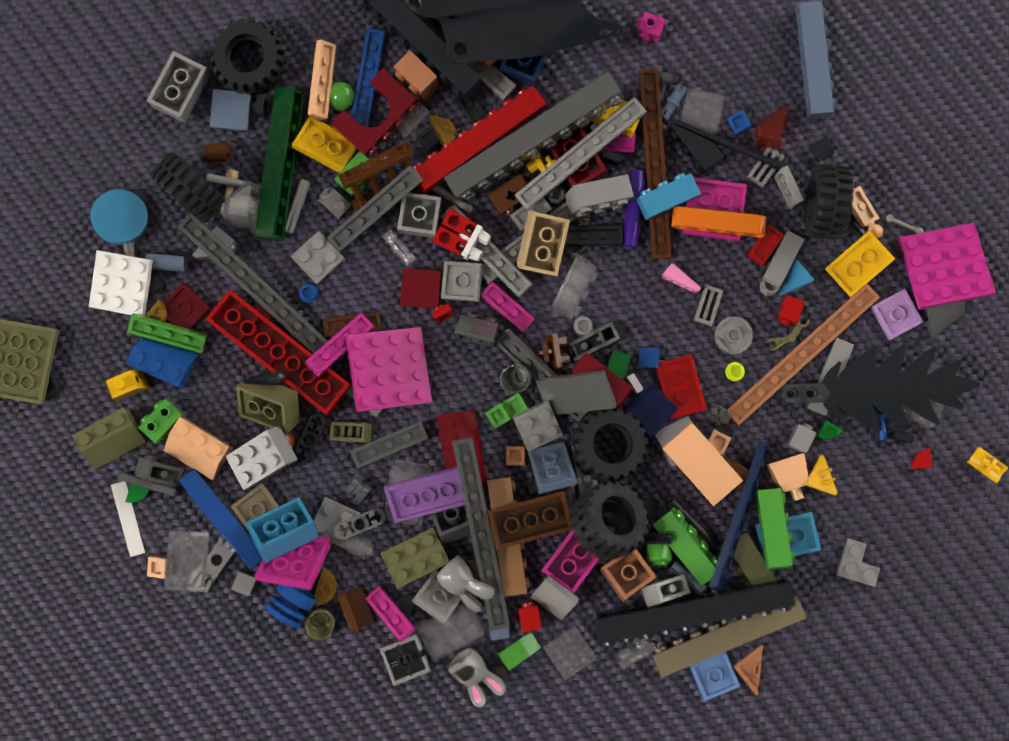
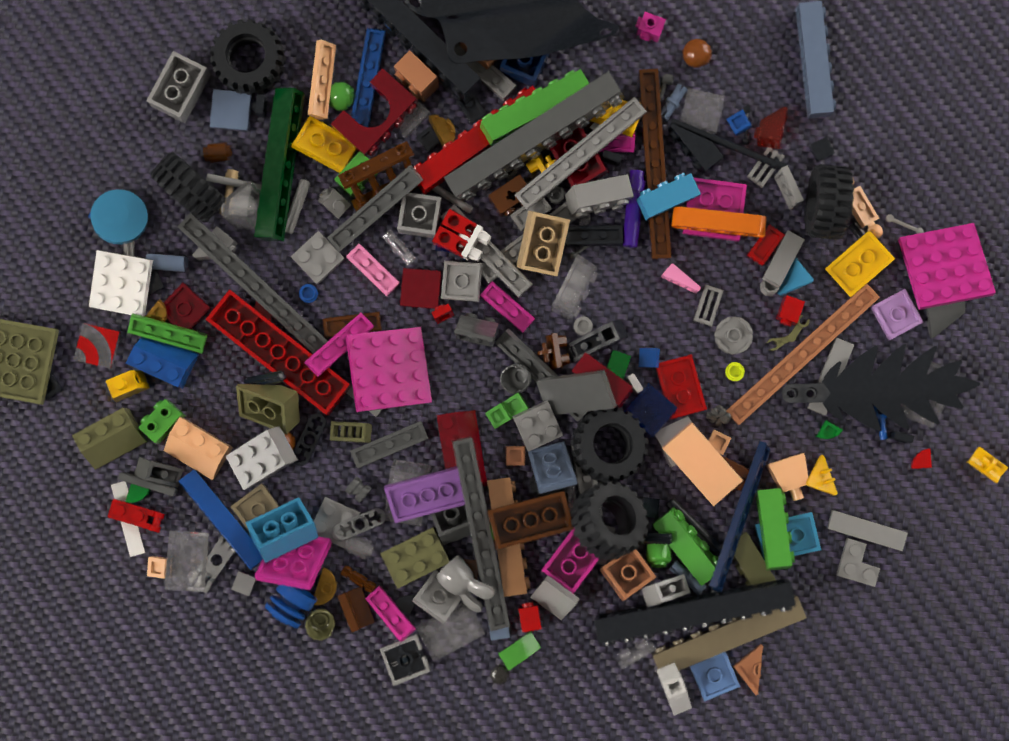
(97, 346): none -> tile
(135, 515): none -> red plate
(358, 579): none -> reddish brown axle
(373, 270): none -> bright pink tile
(470, 670): light grey piece -> none
(526, 109): none -> bright green brick
(570, 652): clear plate -> none
(674, 688): none -> white slope
(697, 53): none -> dark orange hair
(801, 438): light grey brick -> none
(867, 530): none -> light grey tile

